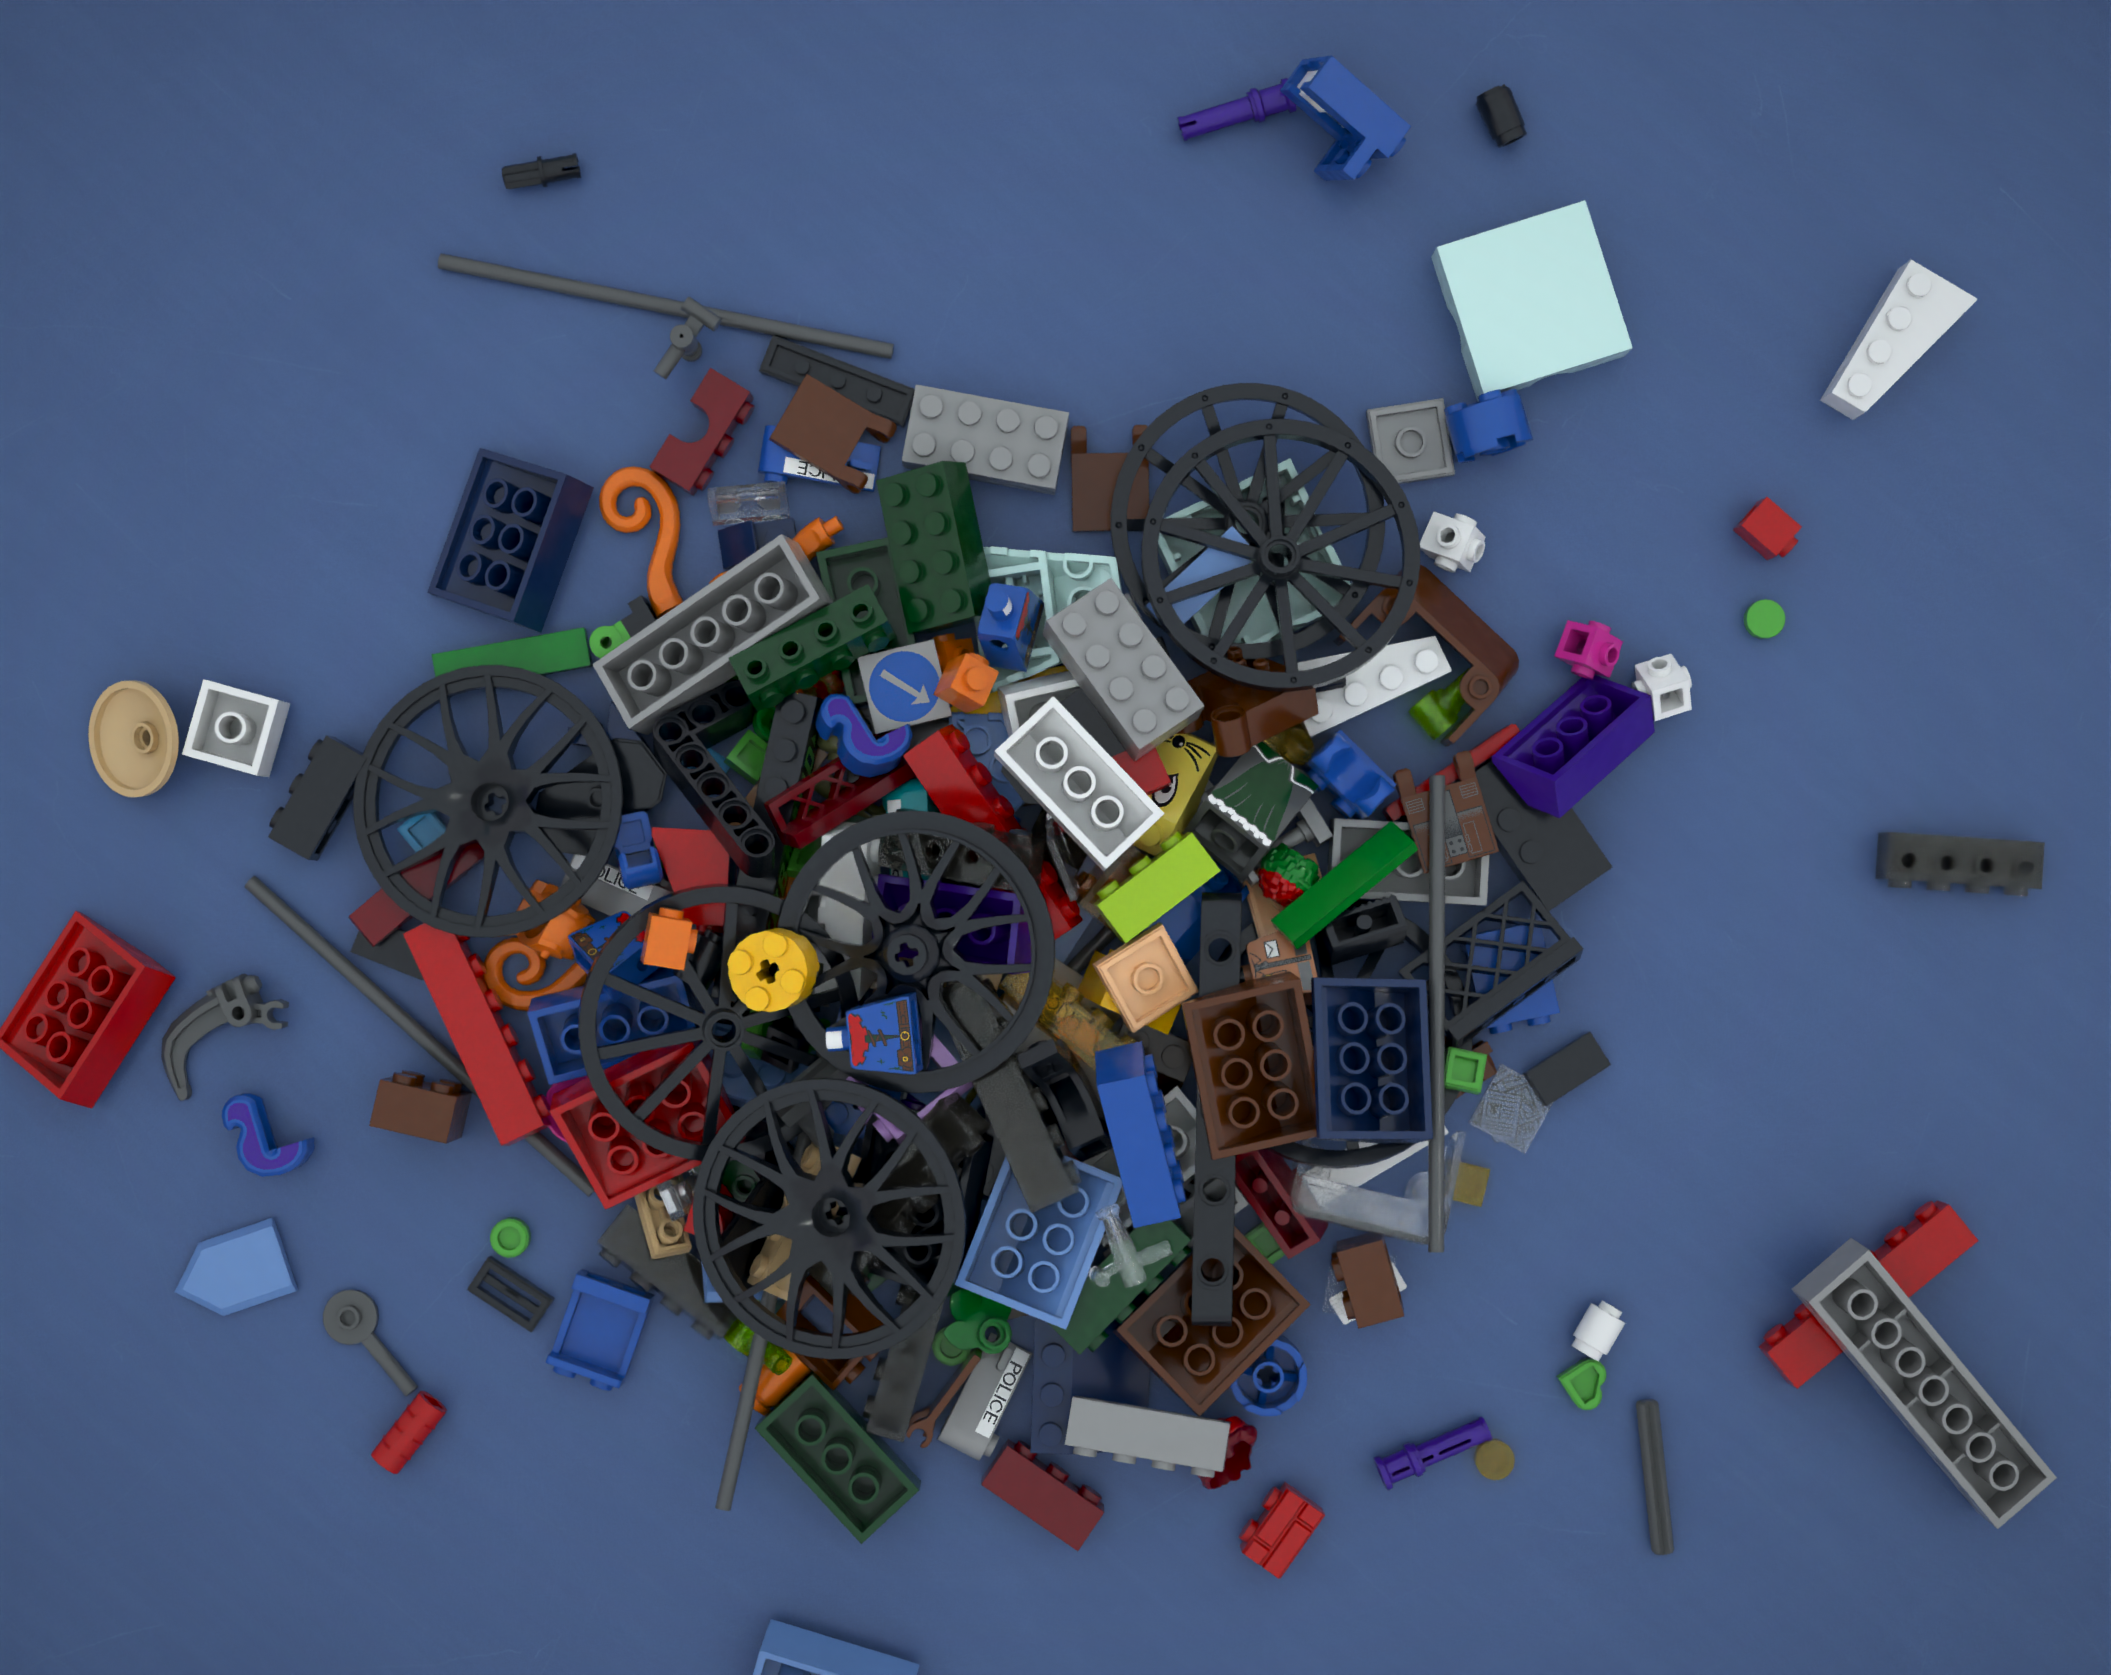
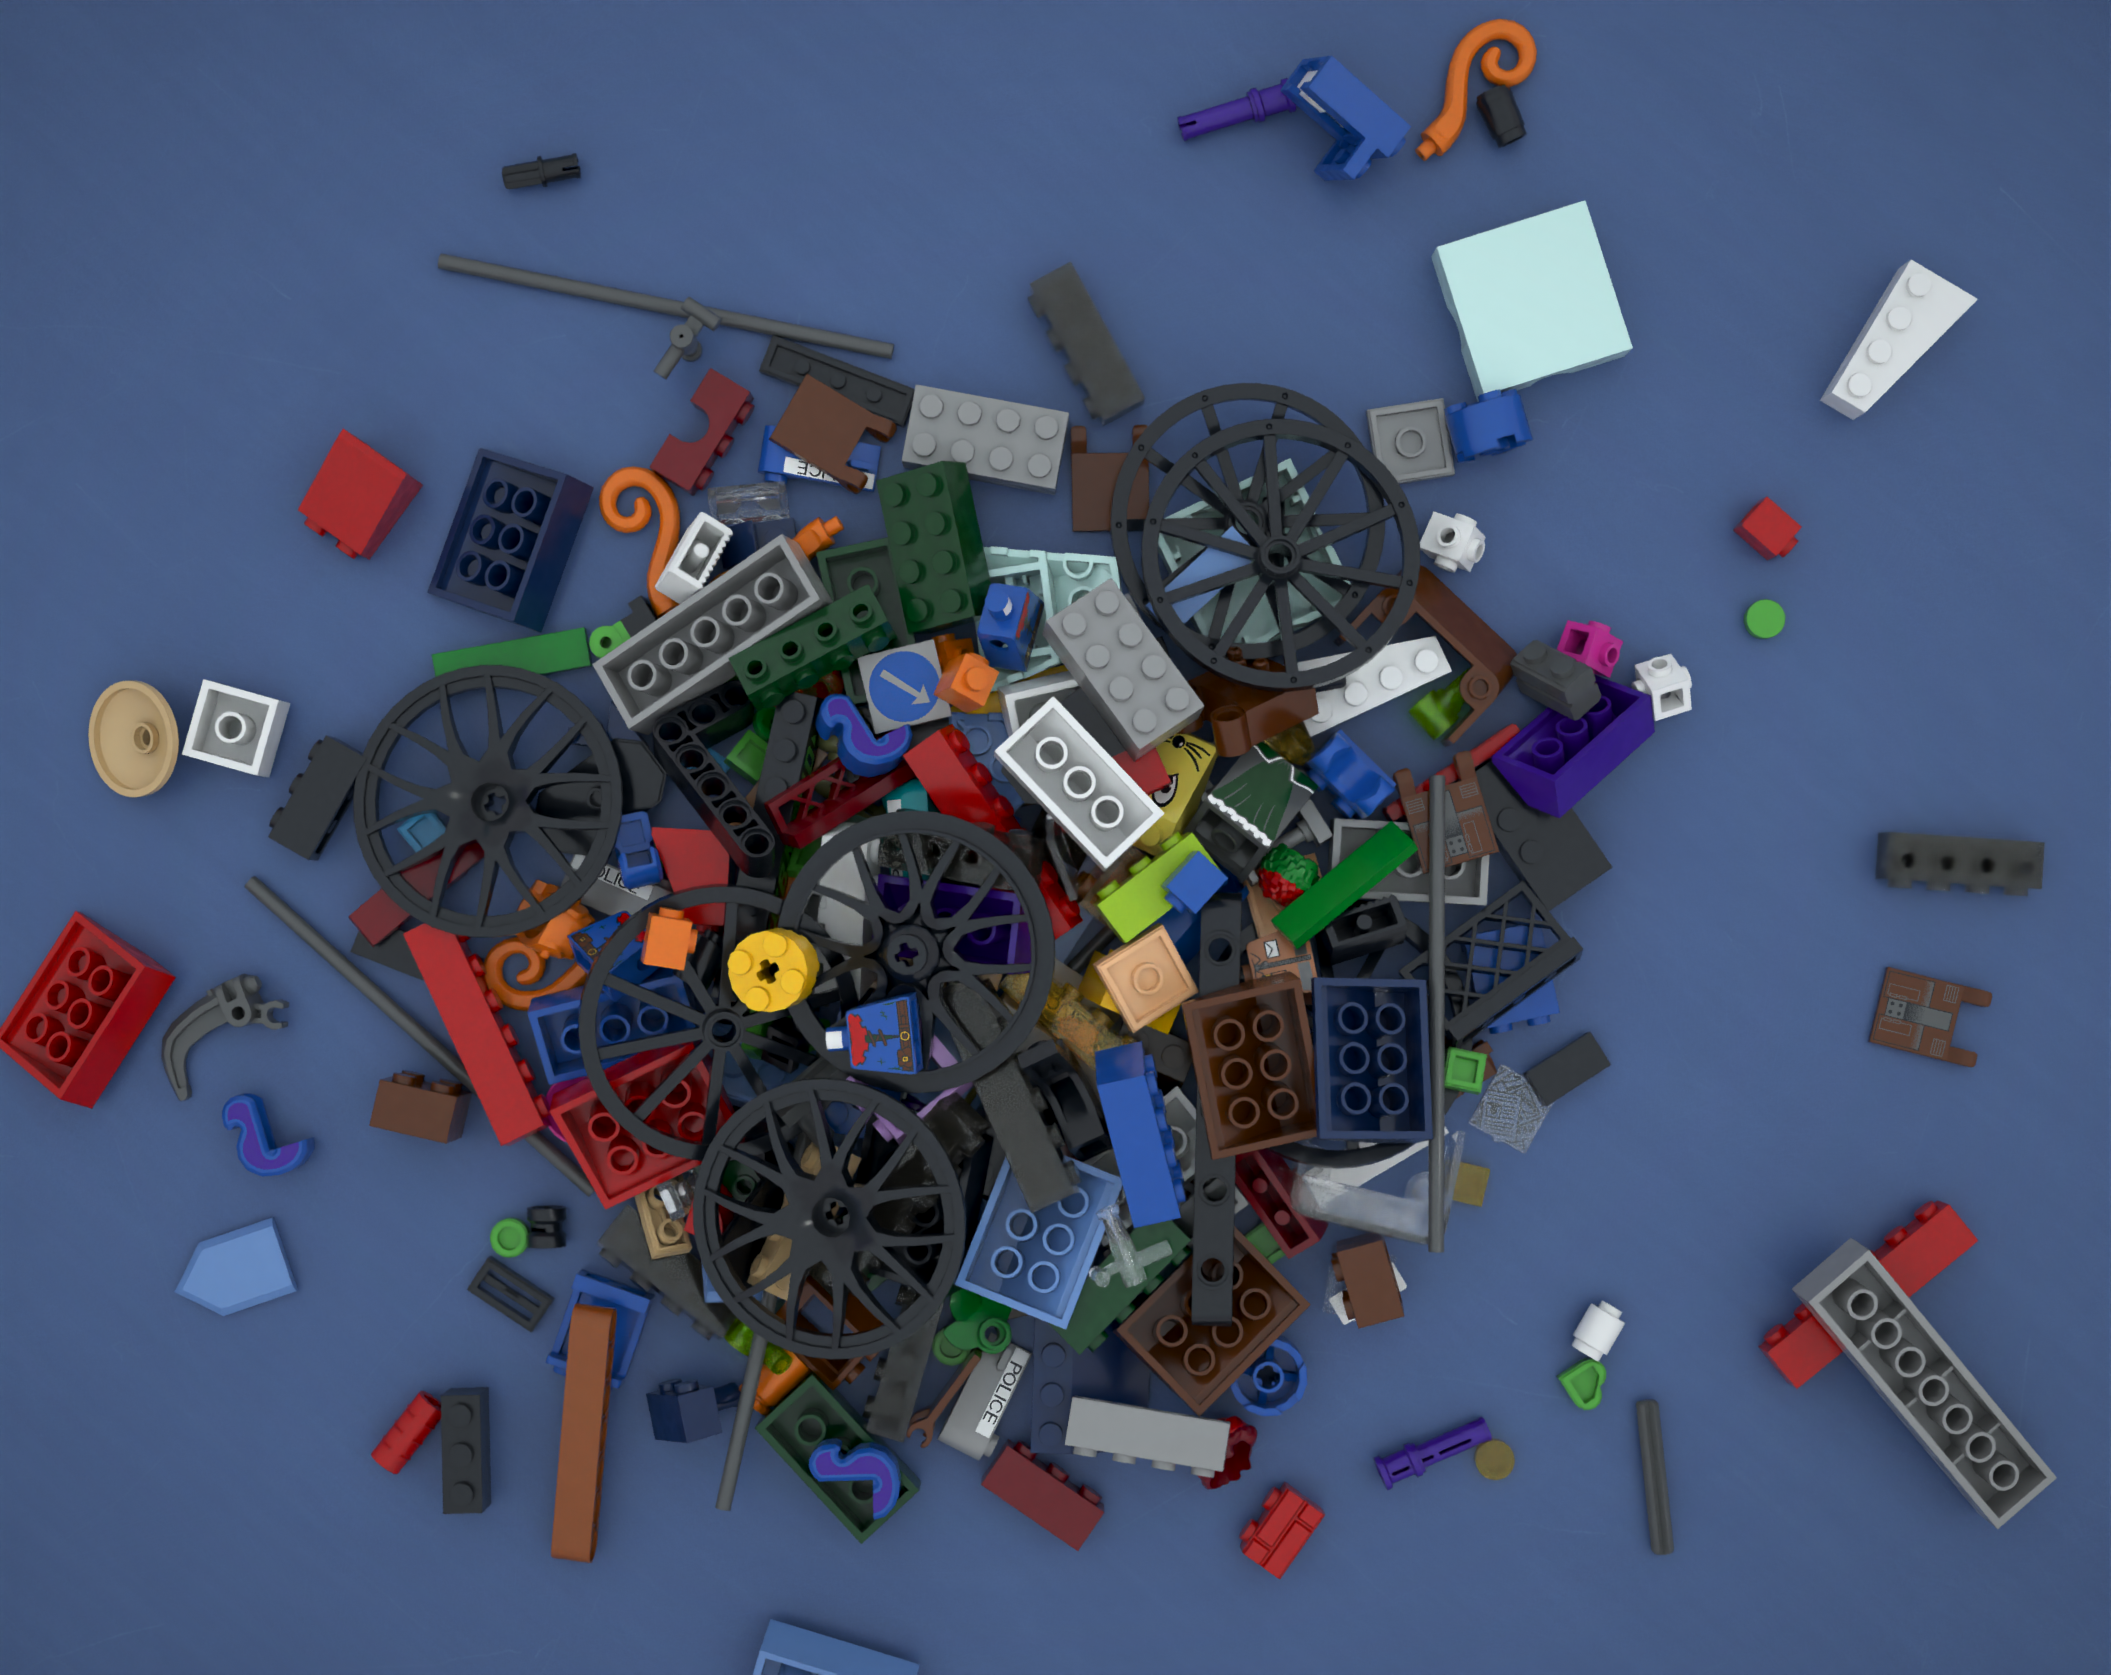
(352, 1319): dark grey piece -> none
(357, 496): none -> red slope
(465, 1450): none -> black brick
(546, 1226): none -> black wheel
(583, 1432): none -> dark orange beam
(689, 1410): none -> dark blue brick
(694, 558): none -> white brick
(862, 1462): none -> blue animal
(1086, 344): none -> clear smoke brick
(1192, 883): none -> blue brick
(1449, 123): none -> orange plant
(1555, 680): none -> dark grey brick
(1921, 1015): none -> reddish brown flag

